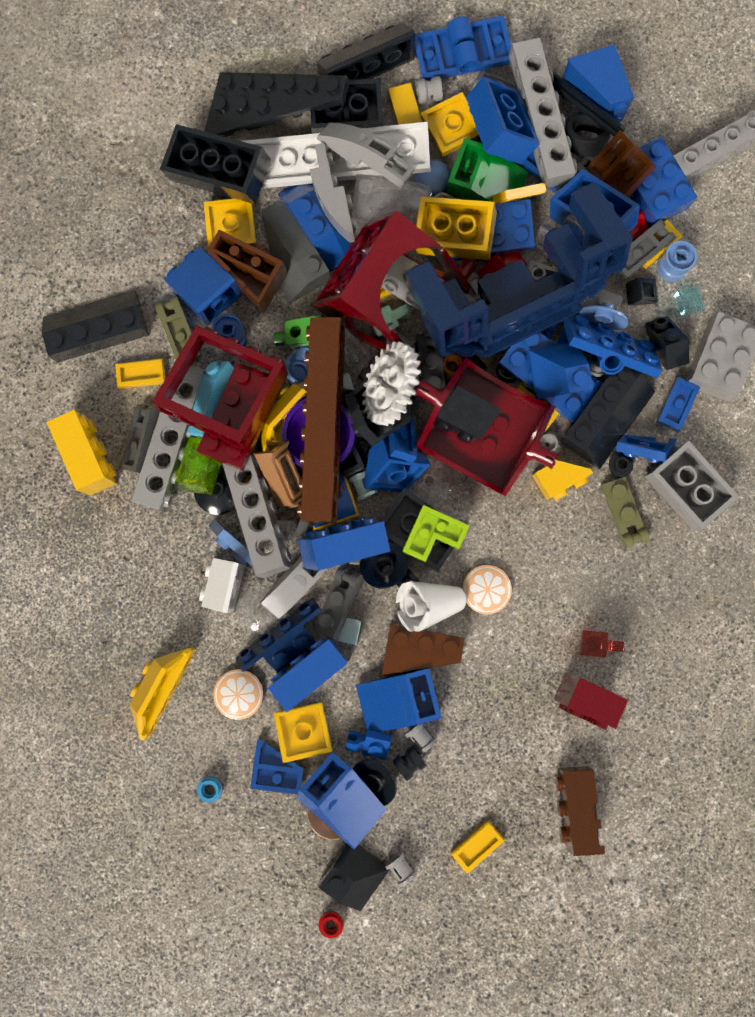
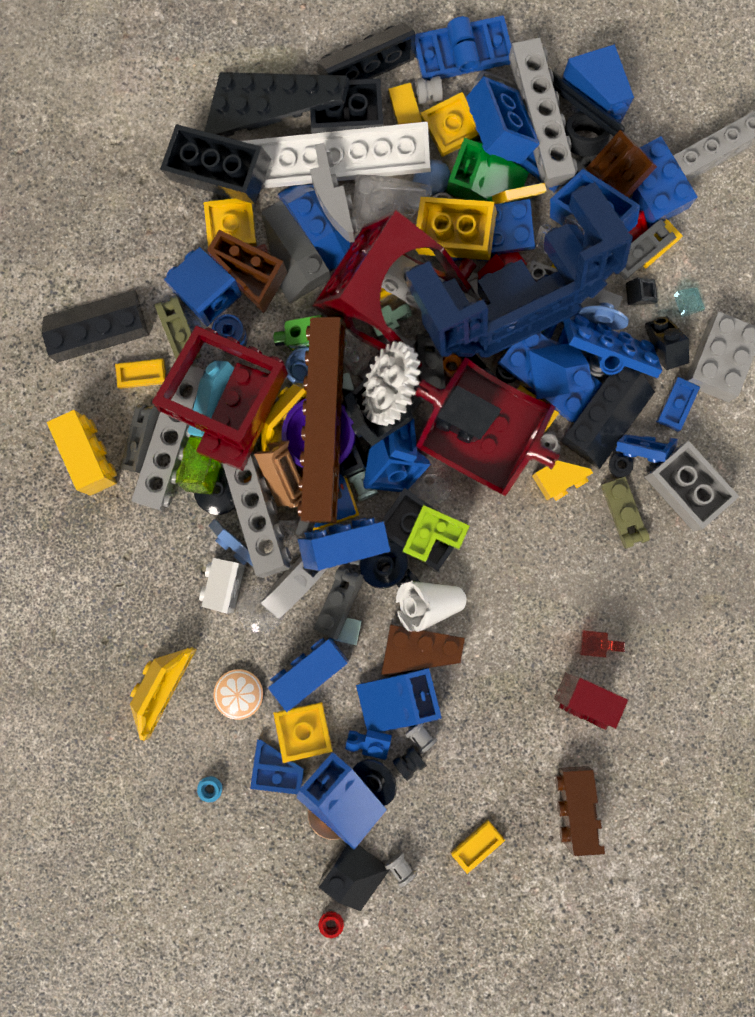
(283, 642): dark blue bracket -> none
(364, 146): light grey slope -> none
(487, 589): dish -> none
(676, 261): medium blue wheel -> none

